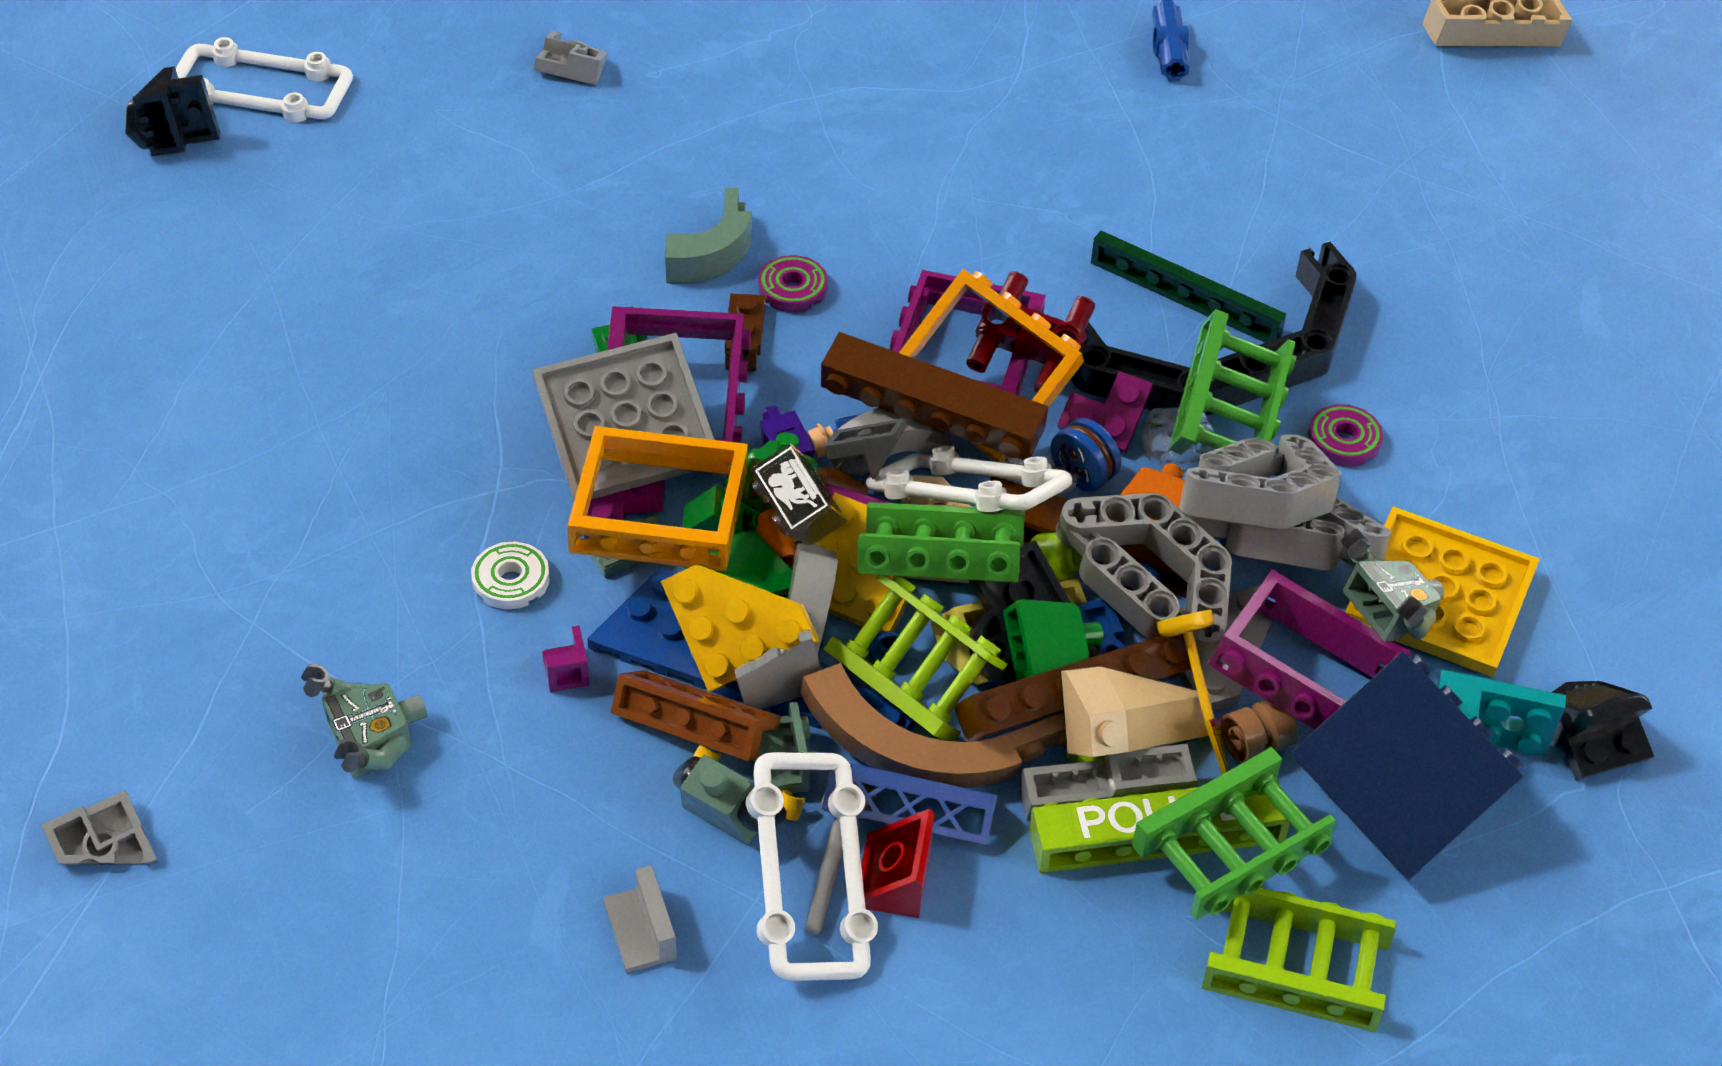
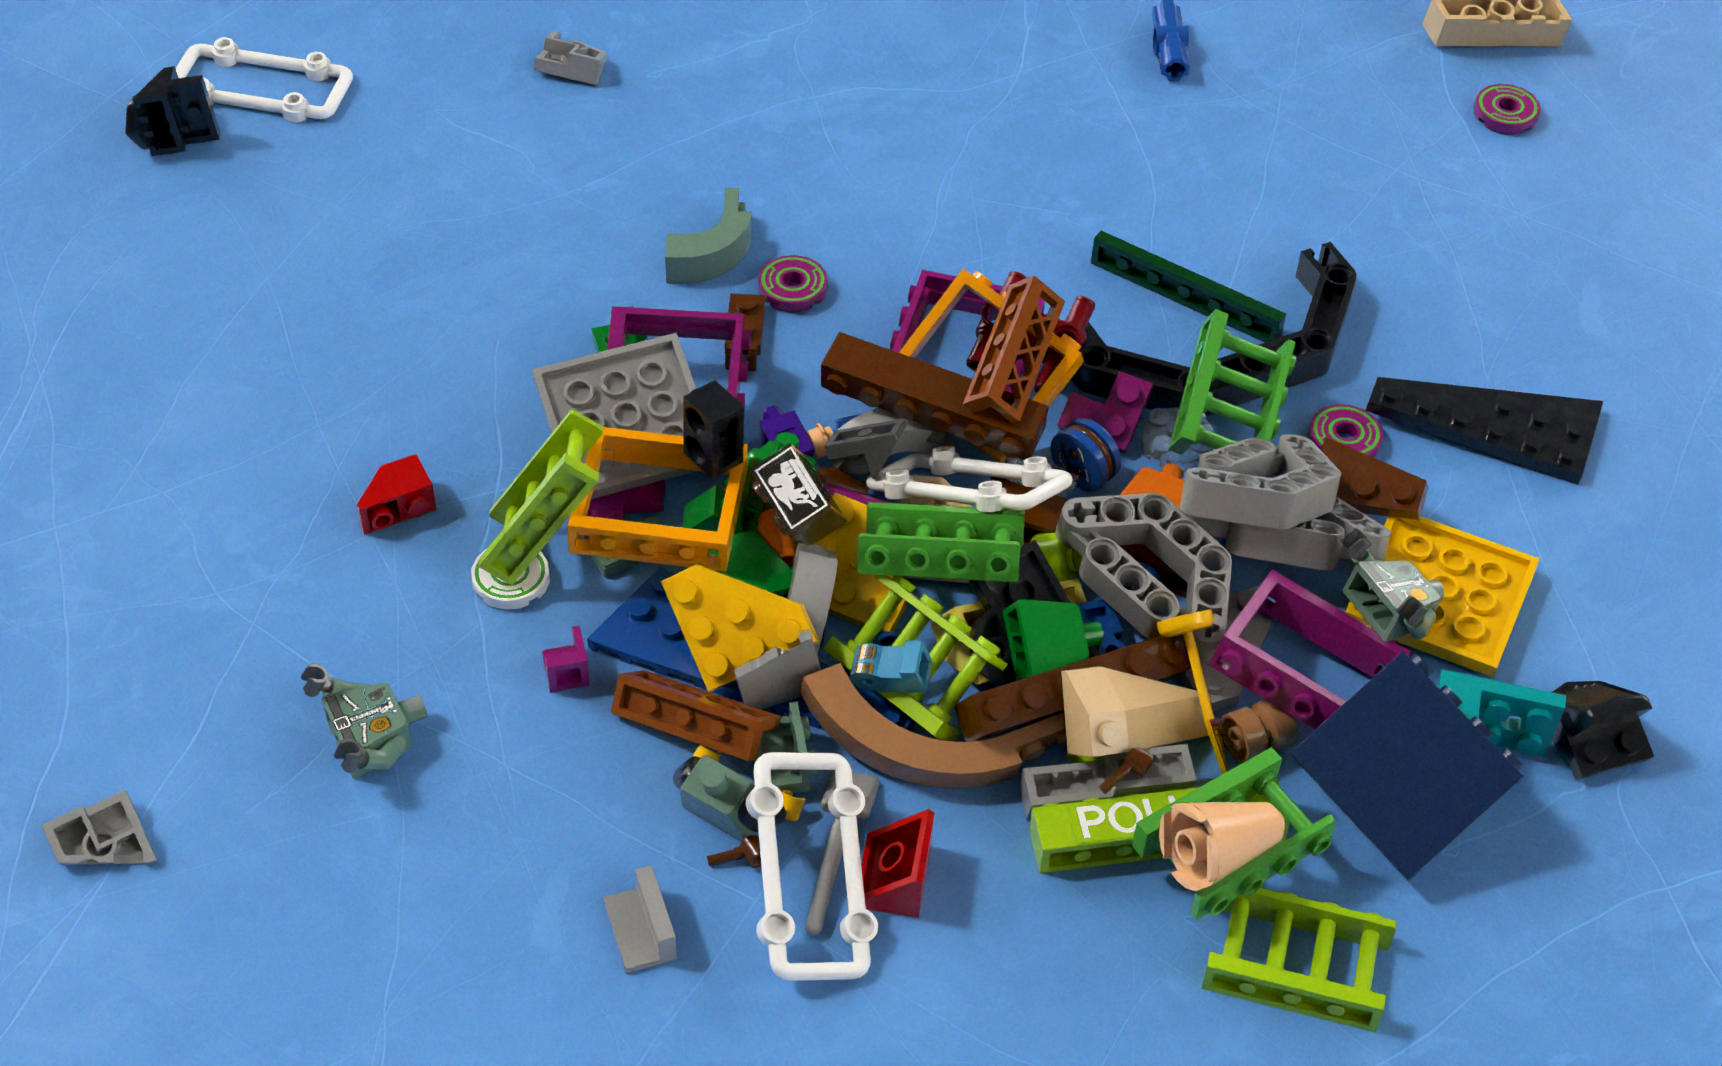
(396, 494): none -> red slope
(542, 497): none -> lime fence
(713, 429): none -> black brick
(748, 849): none -> reddish brown hand
(892, 667): none -> dark azure leg
(924, 789): blue fence -> none
(1007, 336): none -> dark orange fence
(1136, 761): none -> reddish brown hand
(1216, 838): none -> light nougat cone
(1375, 485): none -> reddish brown wing
(1520, 427): none -> black wing
(1523, 106): none -> magenta tile

